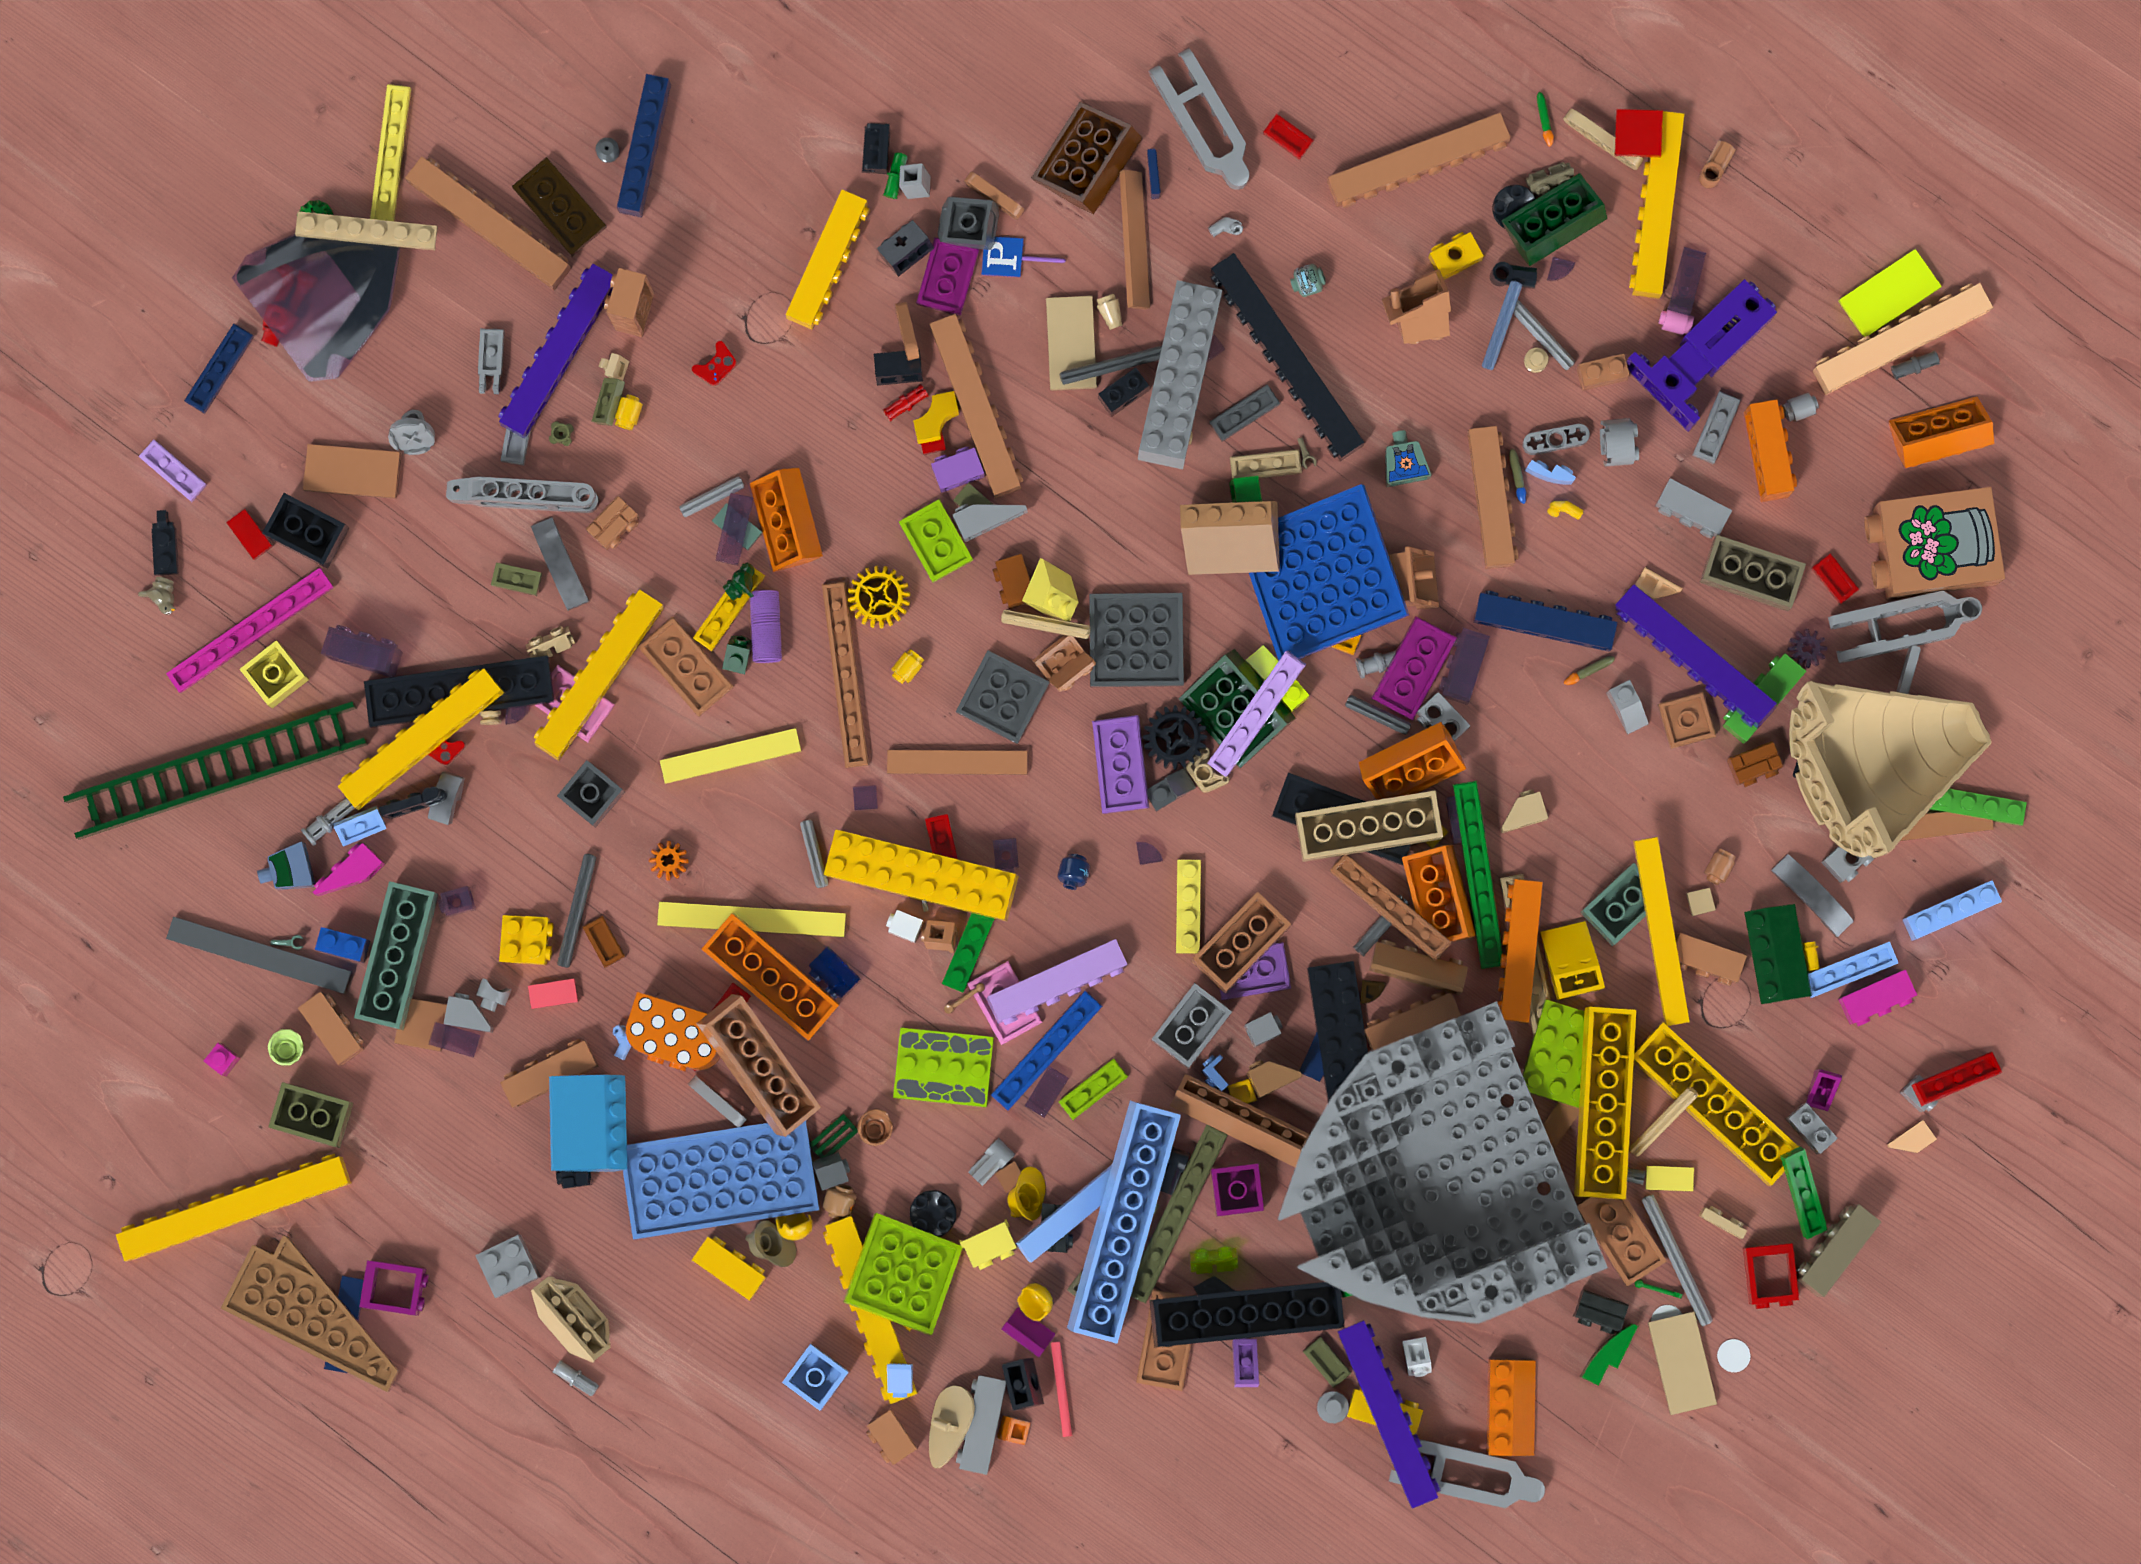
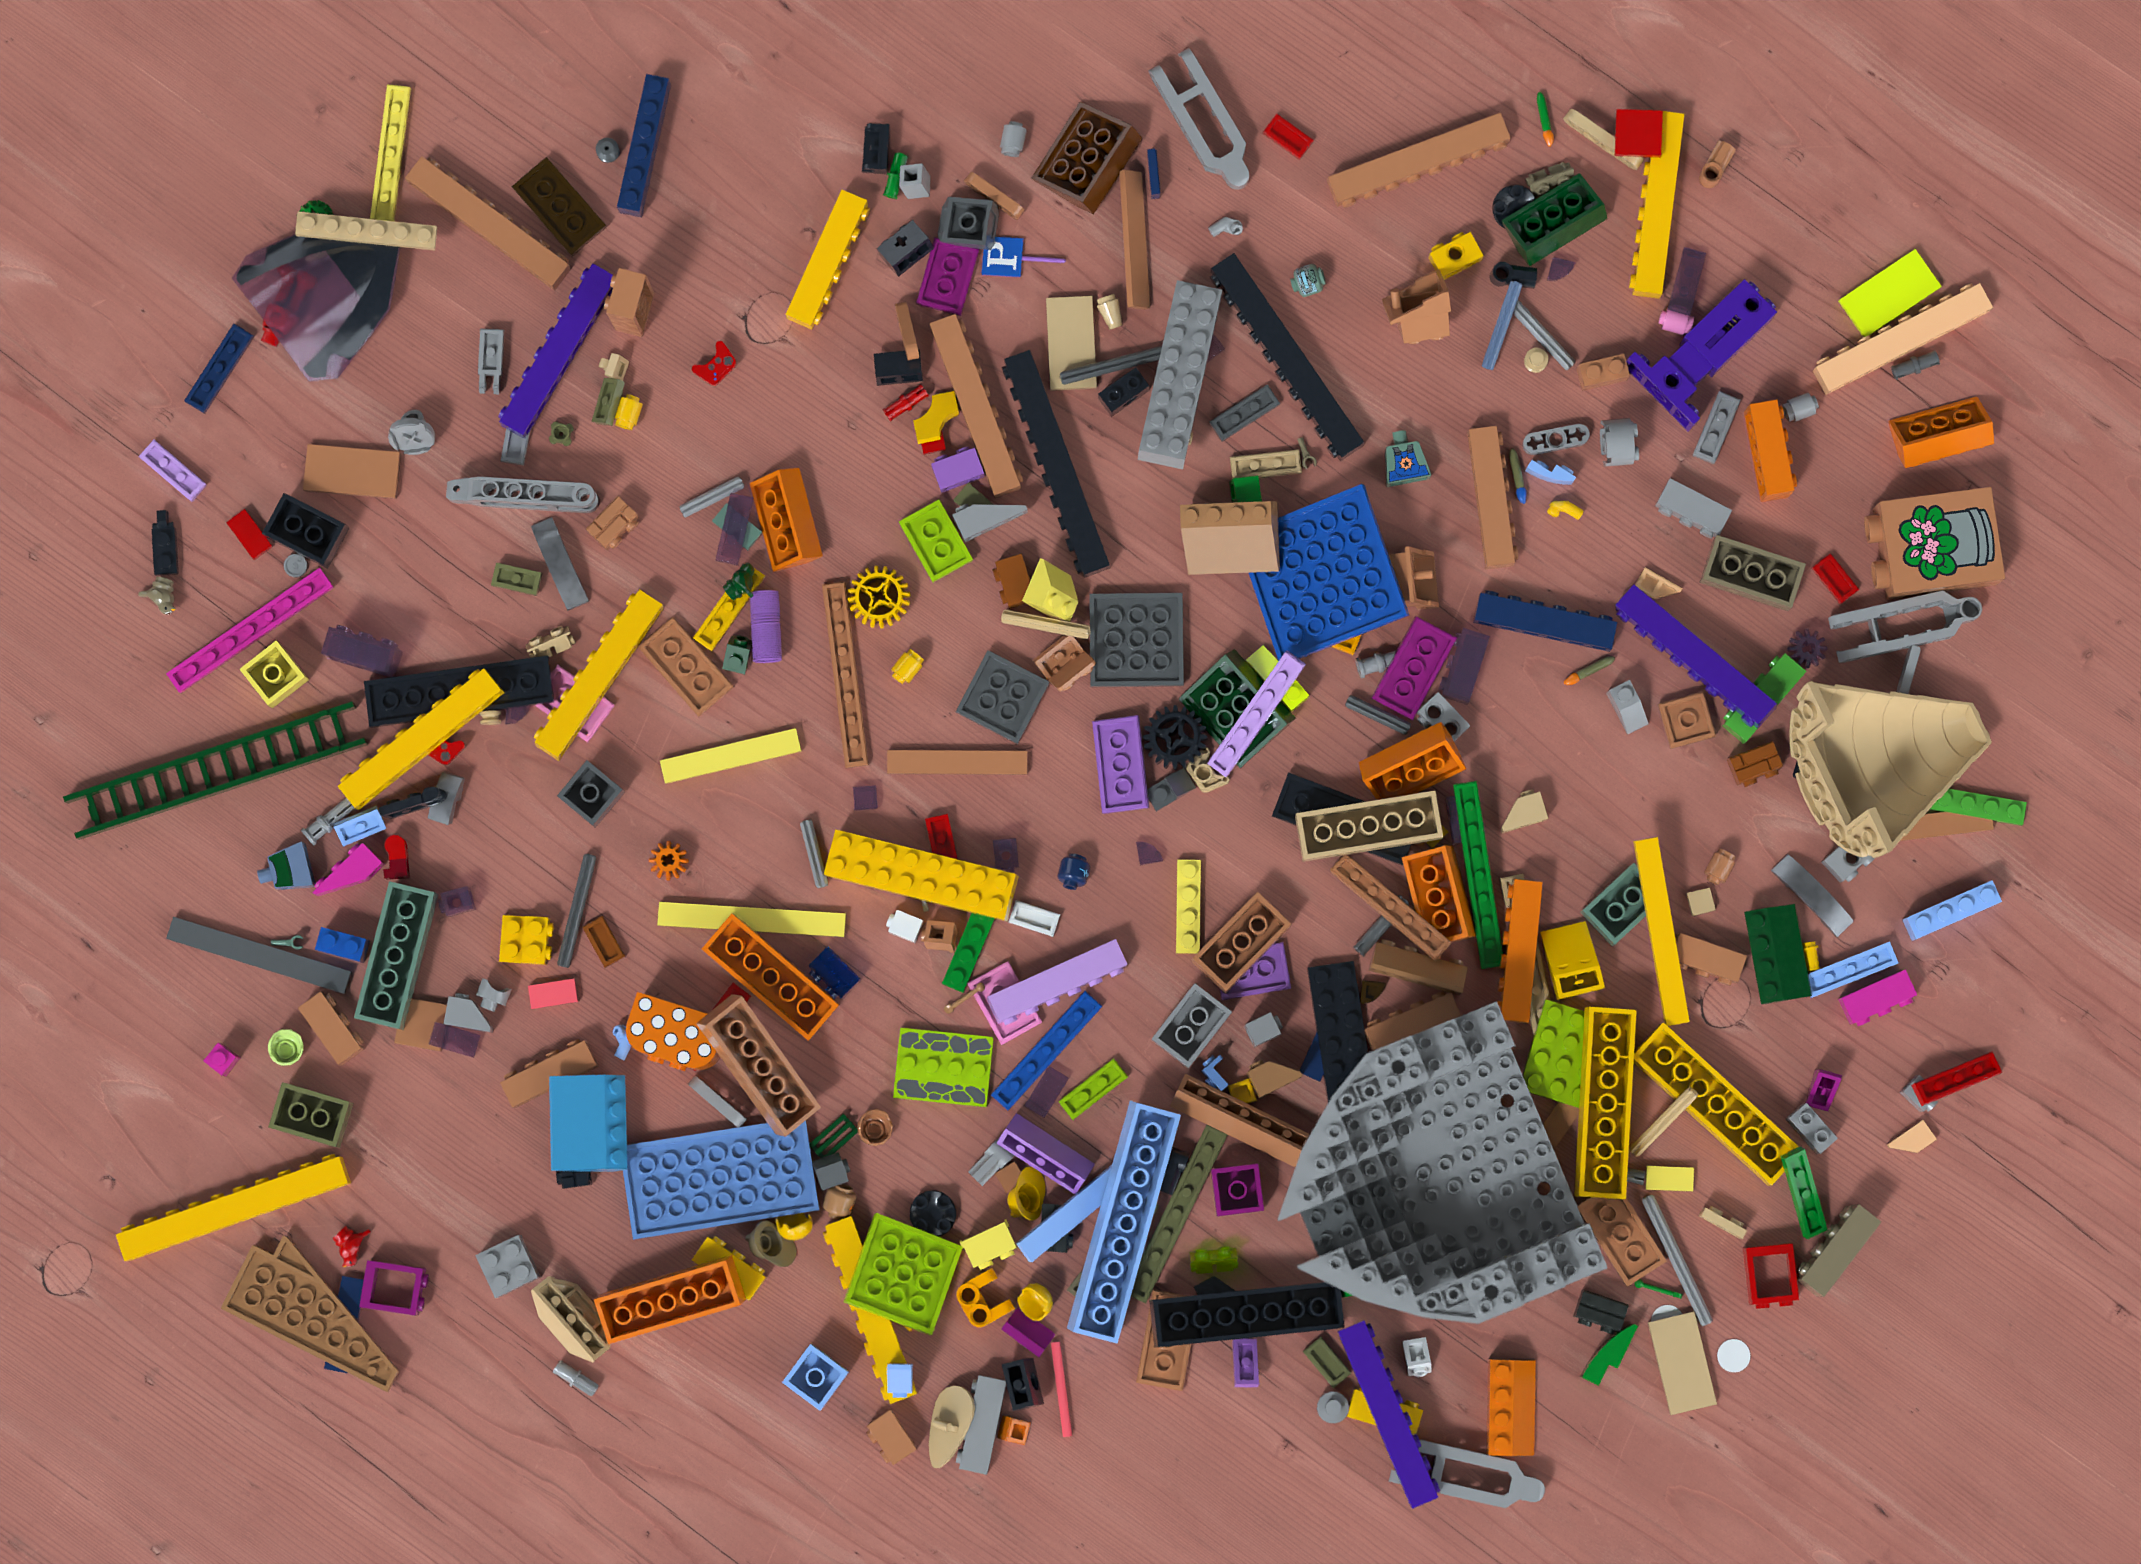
(295, 565): none -> light grey piece
(349, 1245): none -> red animal
(398, 858): none -> leg
(670, 1299): none -> orange brick
(979, 1302): none -> light orange piece
(1013, 139): none -> light grey brick
(1034, 918): none -> white tile
(1045, 1153): none -> medium lavender brick
(1056, 464): none -> black brick

